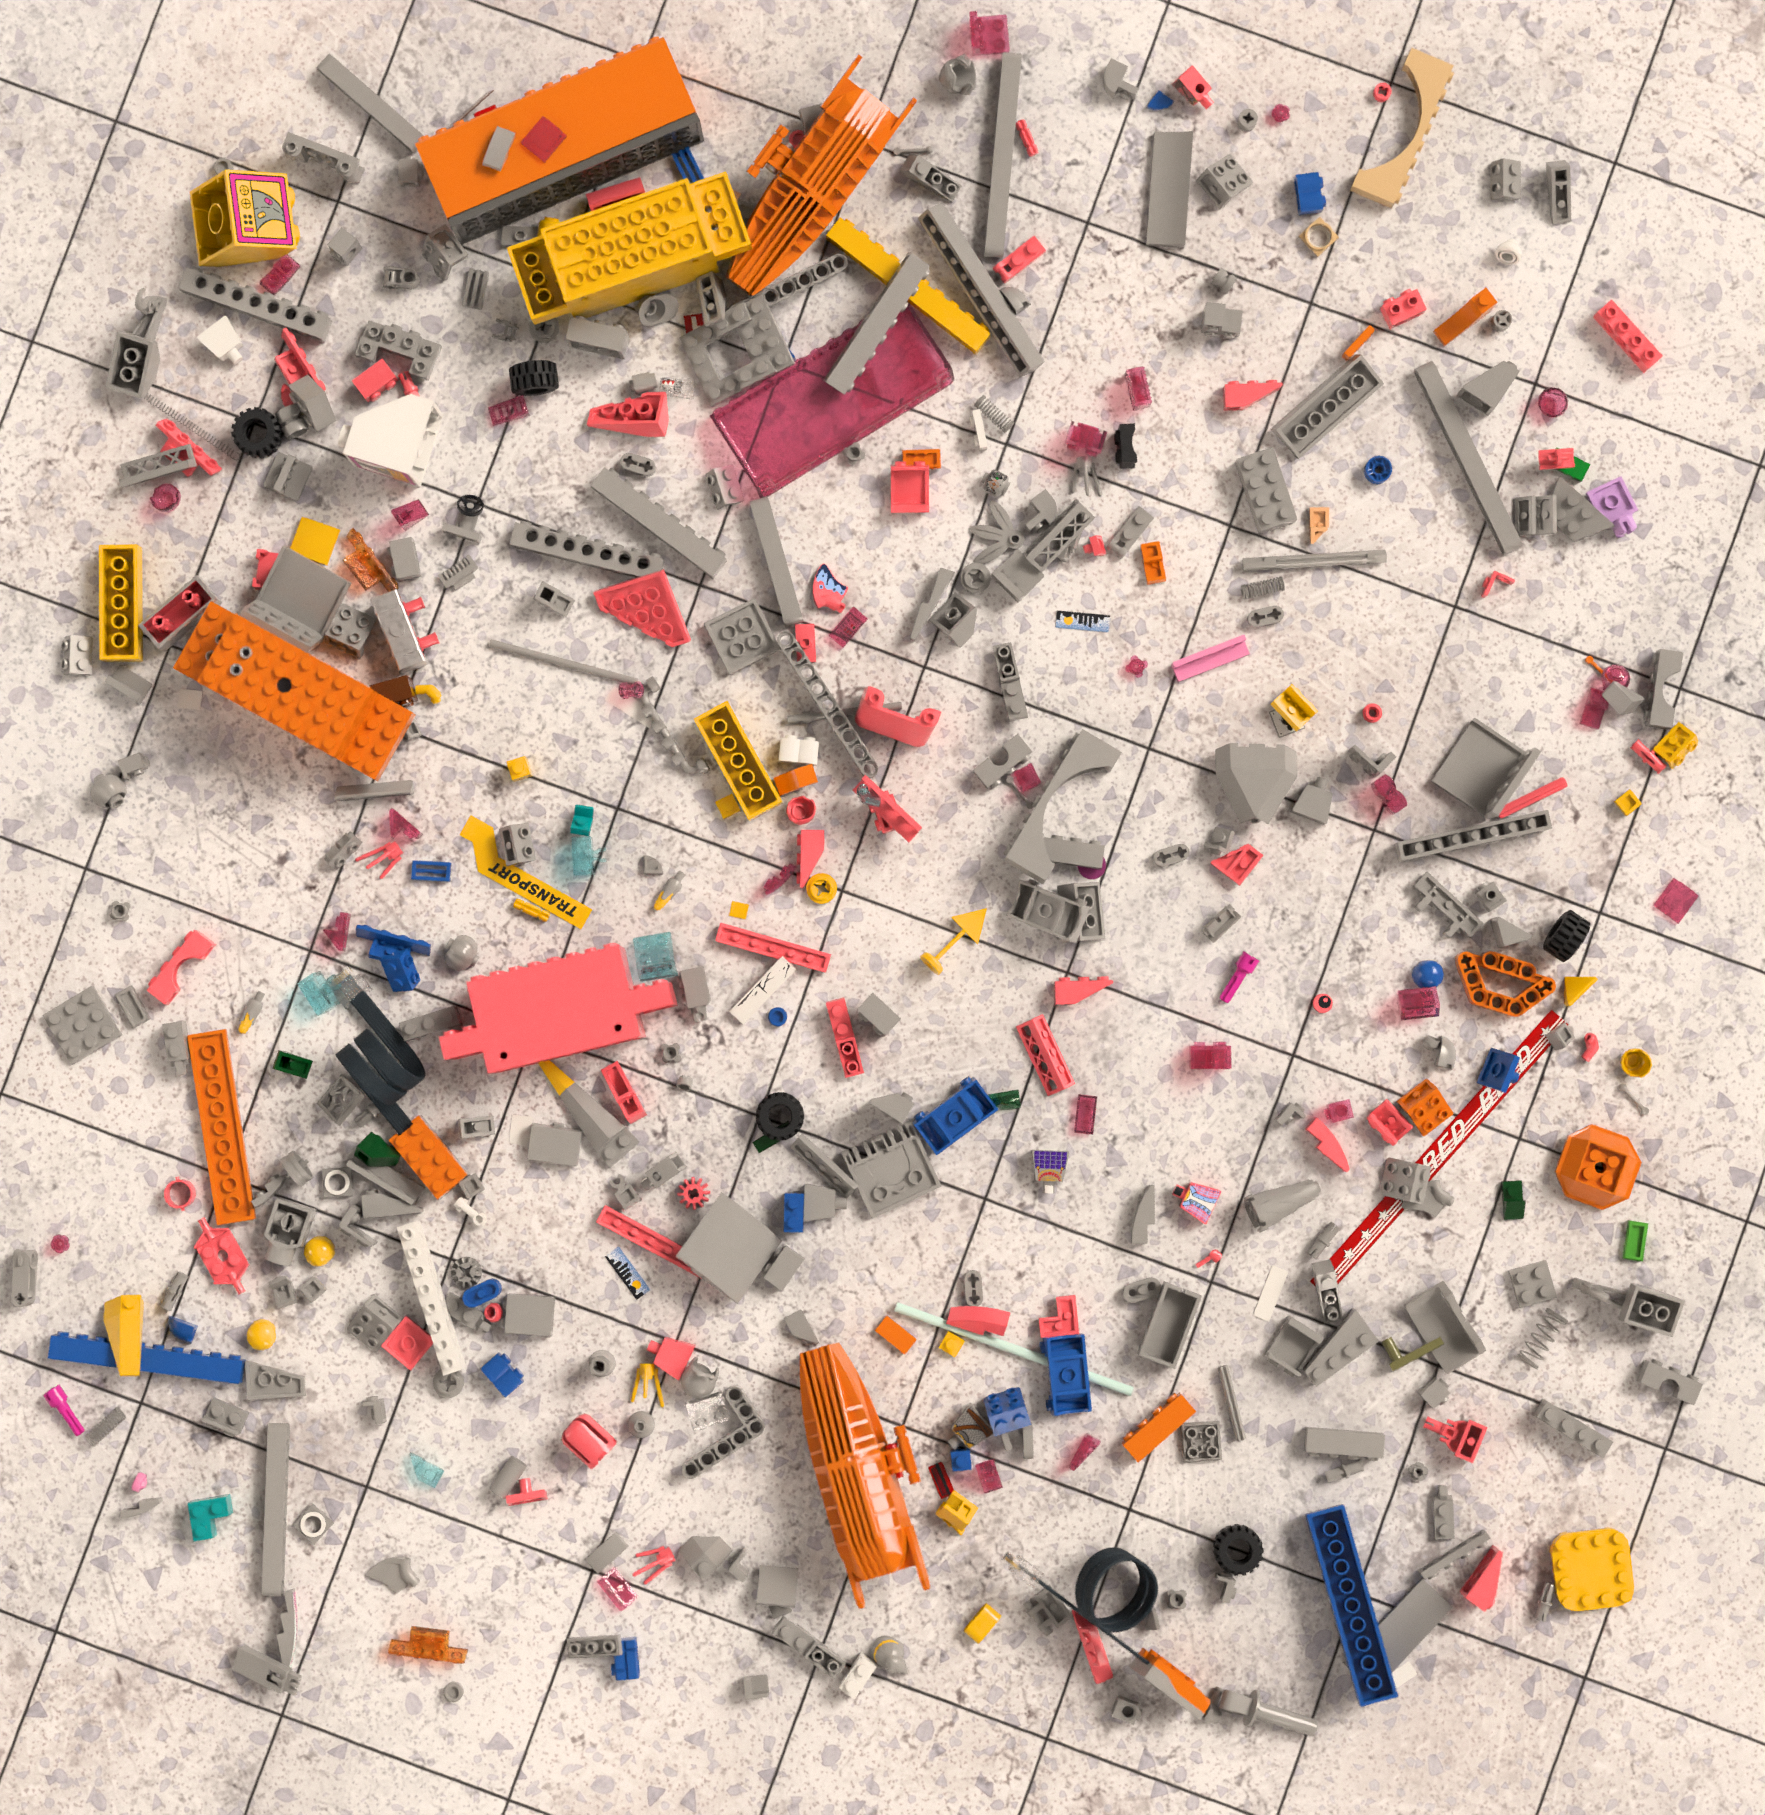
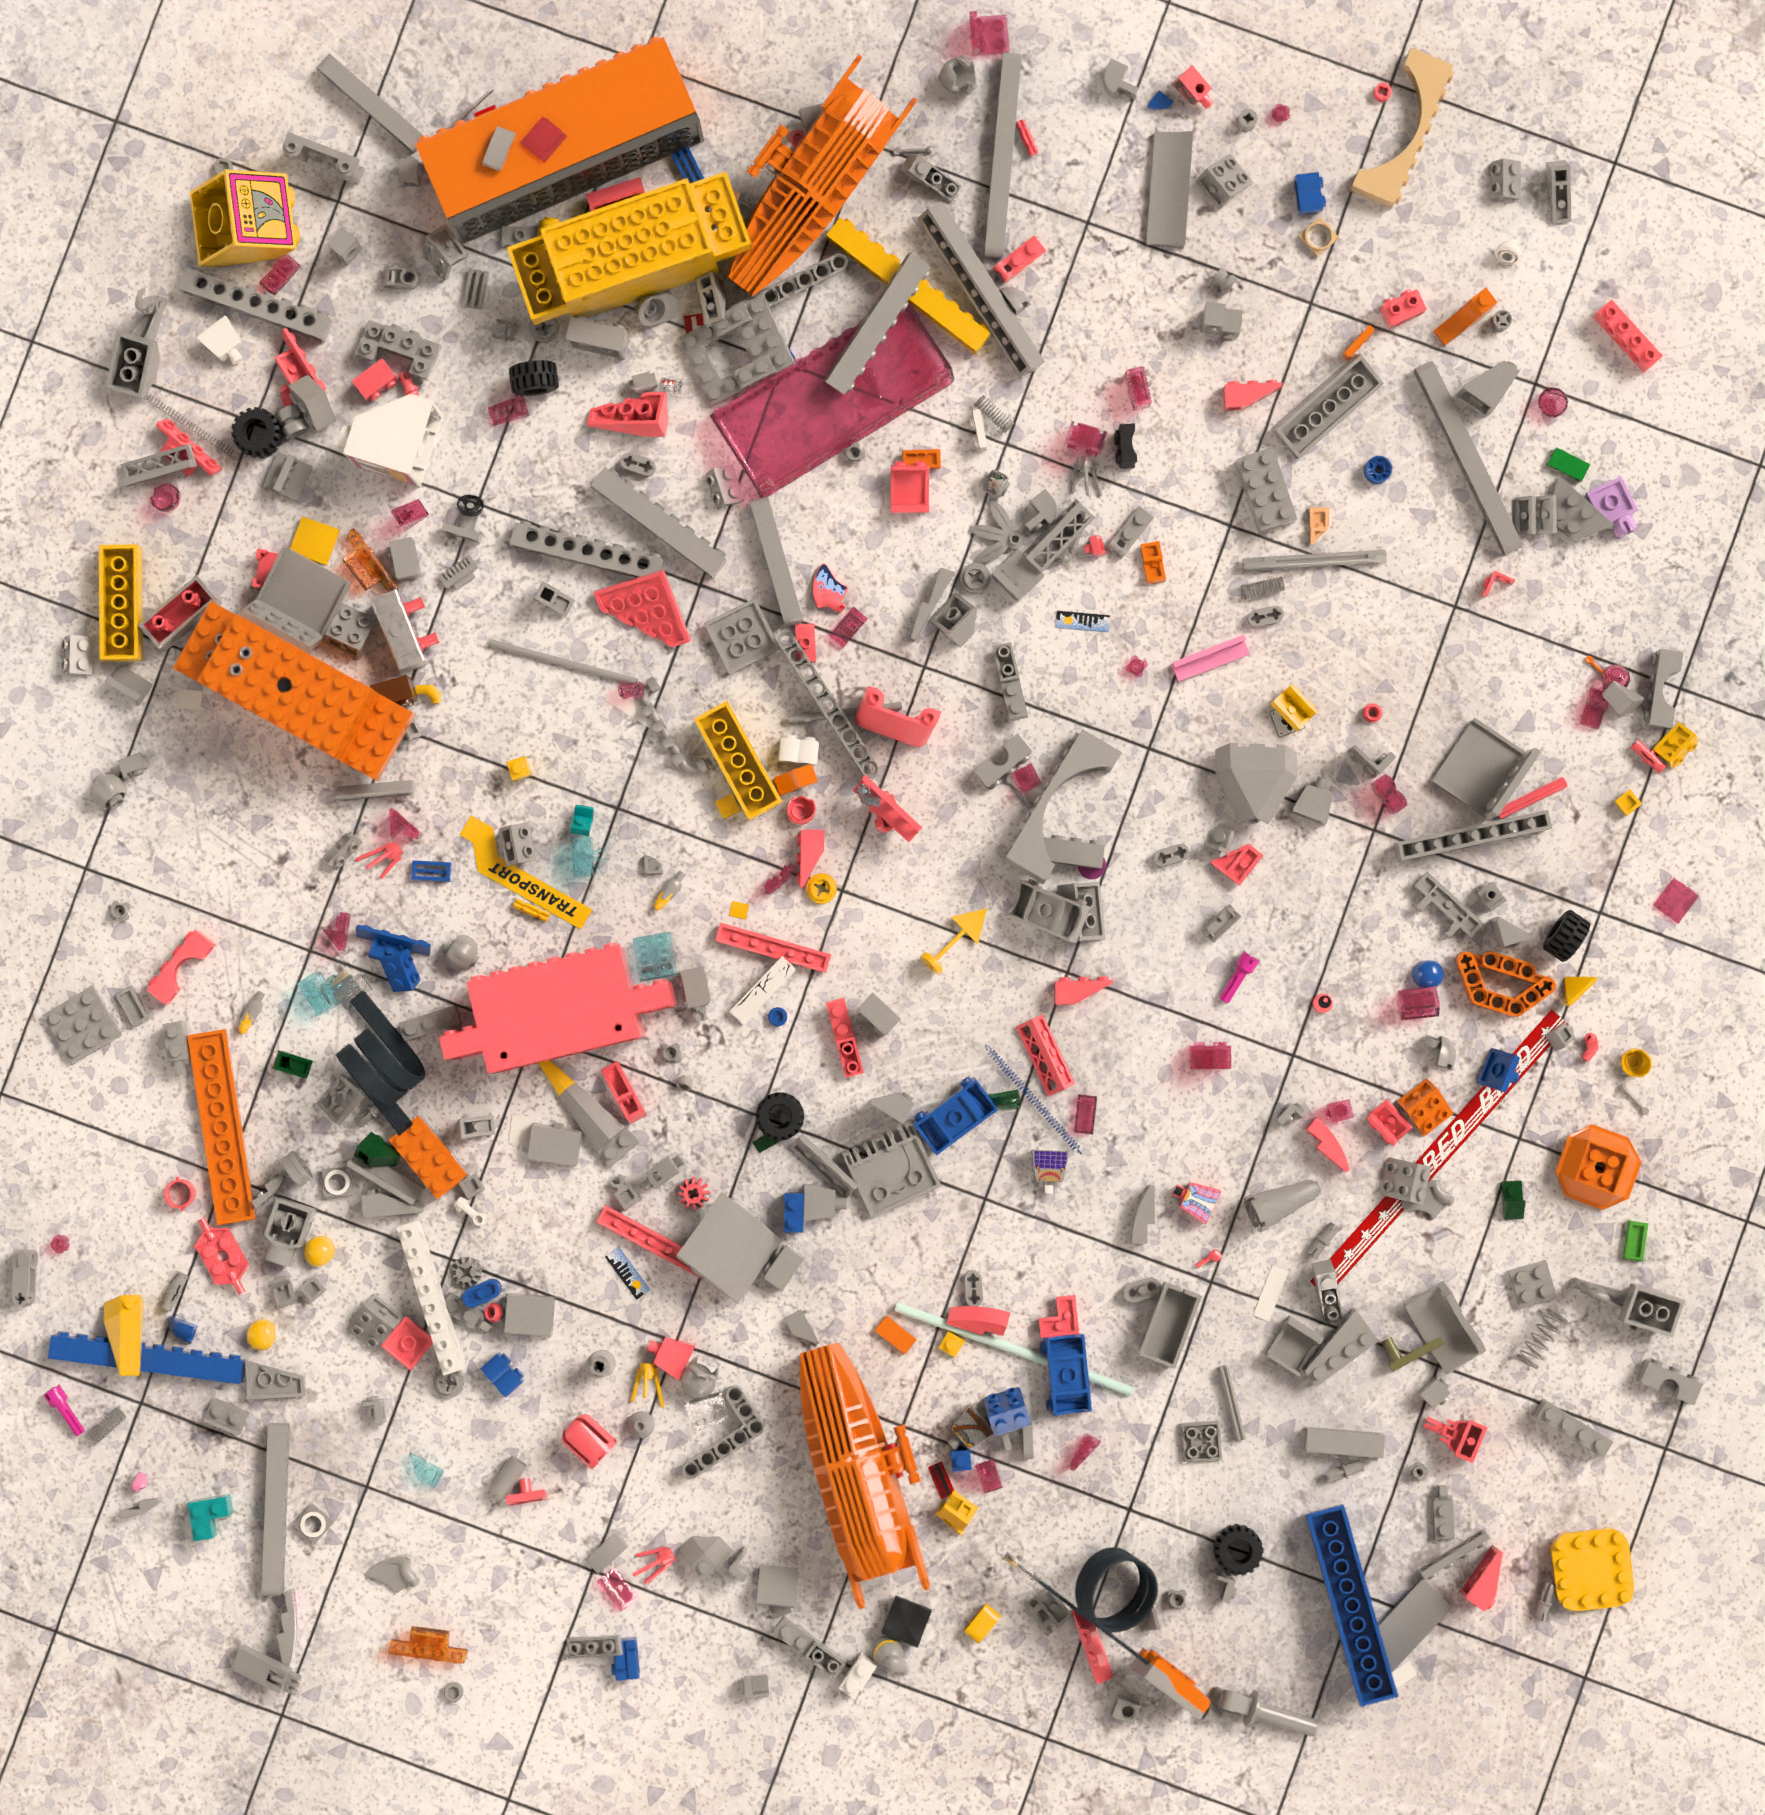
(347, 1224): light grey bracket -> none
(906, 1621): none -> black brick
(1037, 1100): none -> piece
(1158, 1427): orange brick -> none
(1556, 459): coral hips -> none

